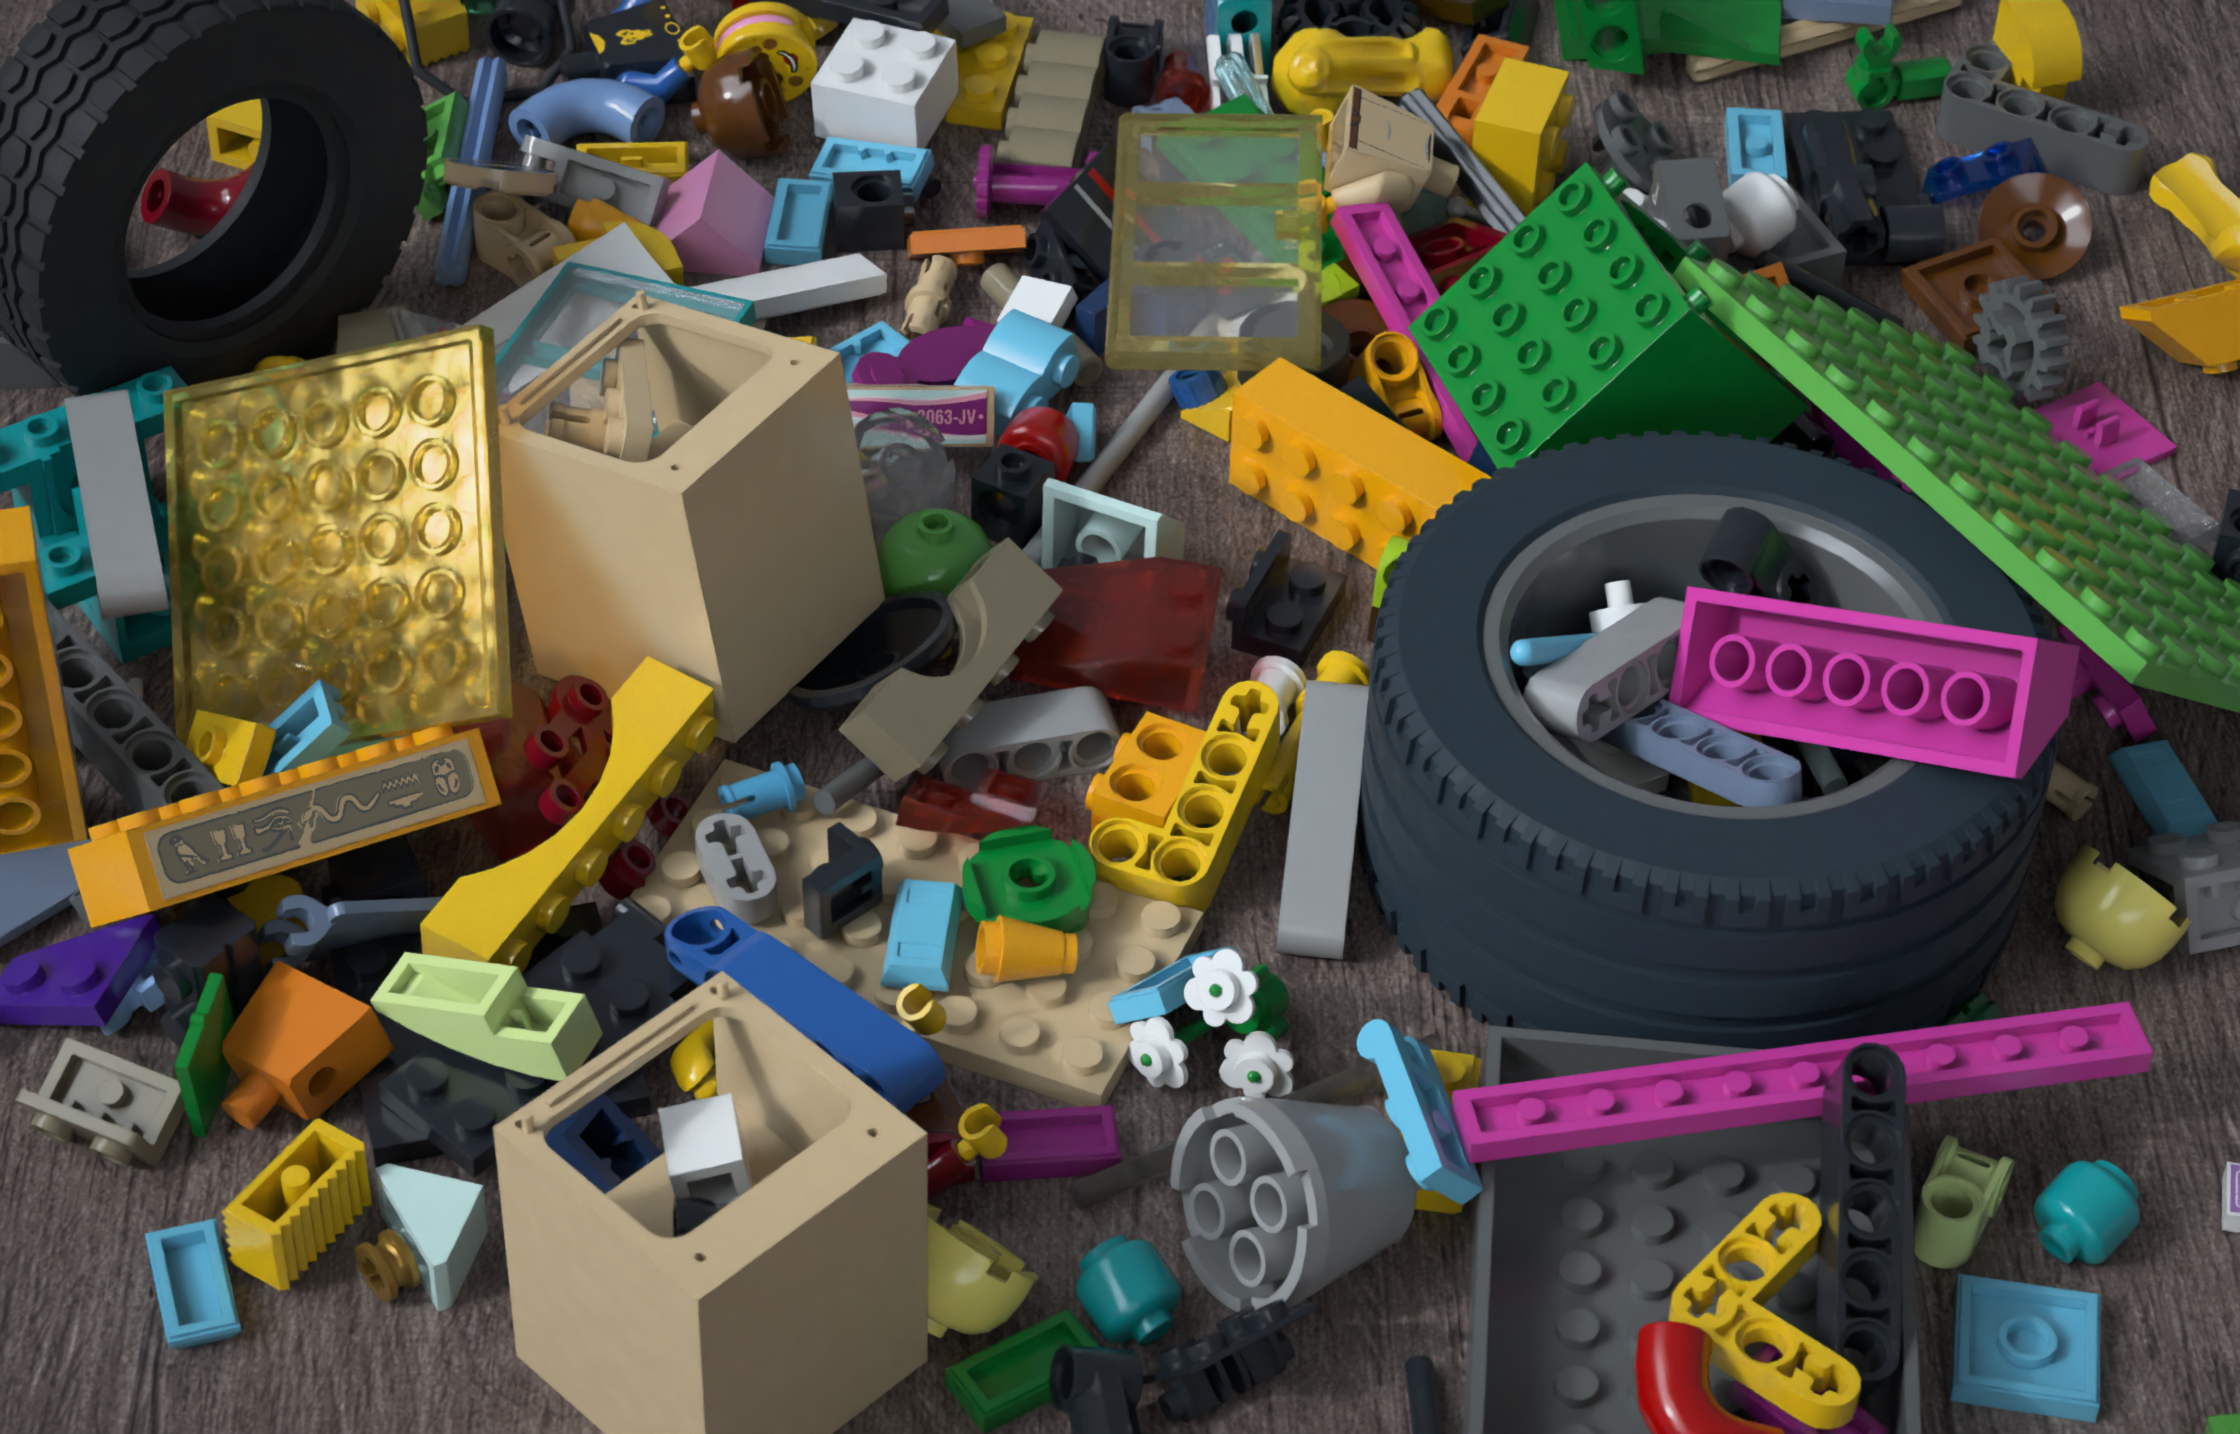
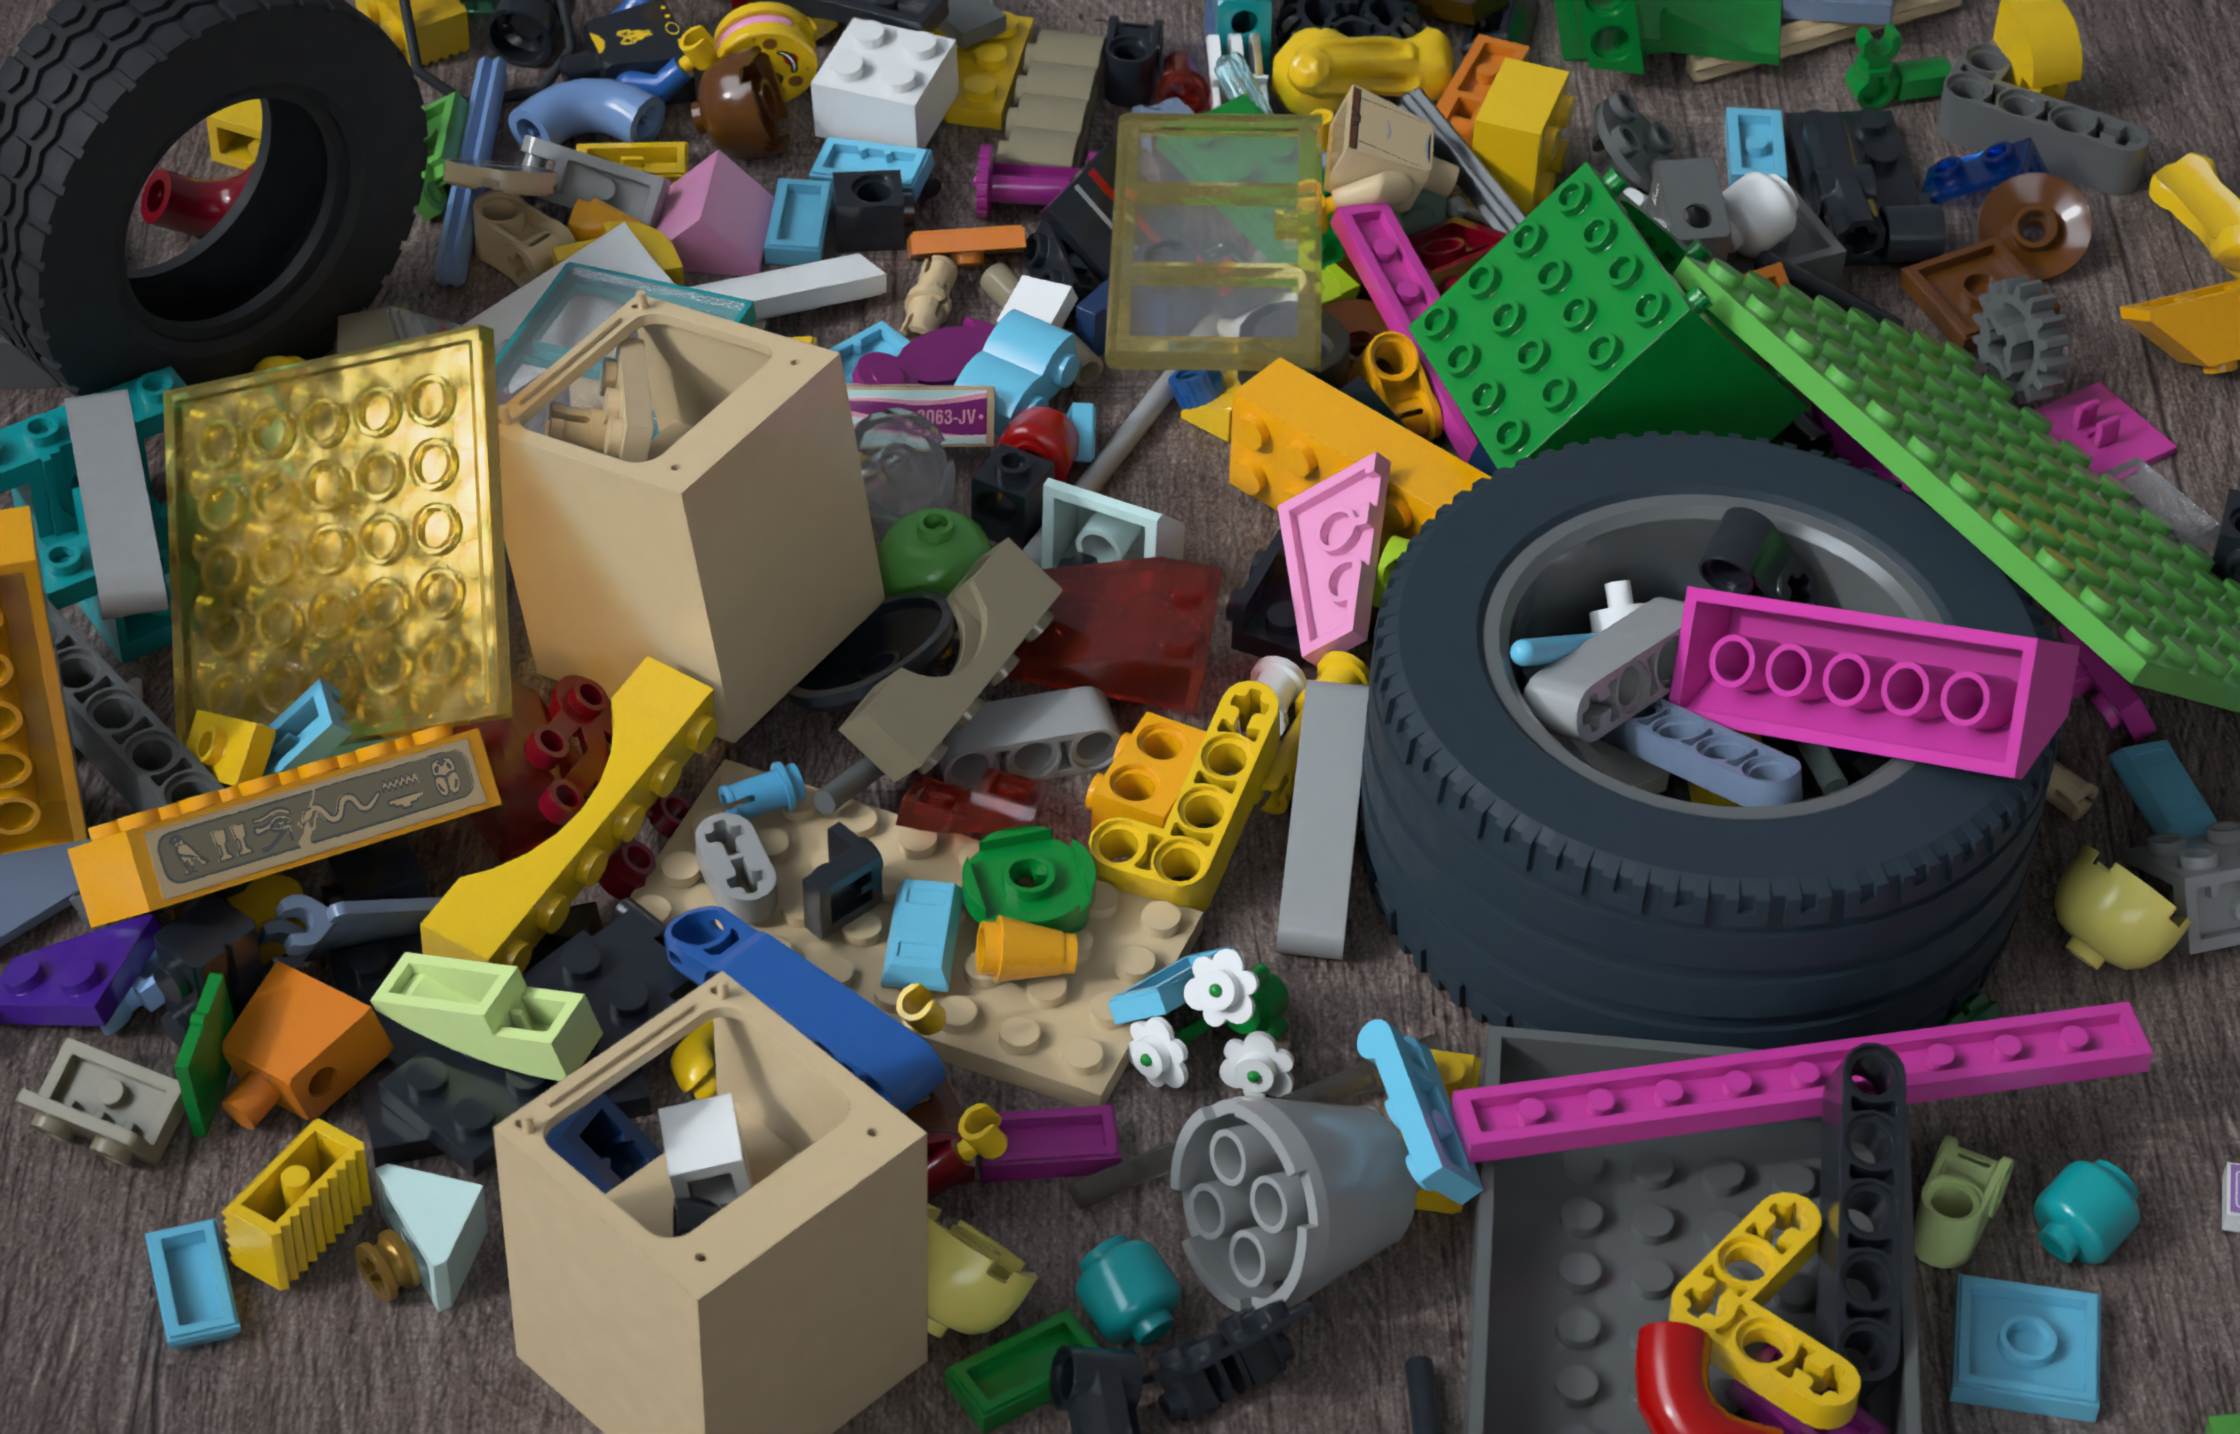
(1333, 555): none -> bright pink wing

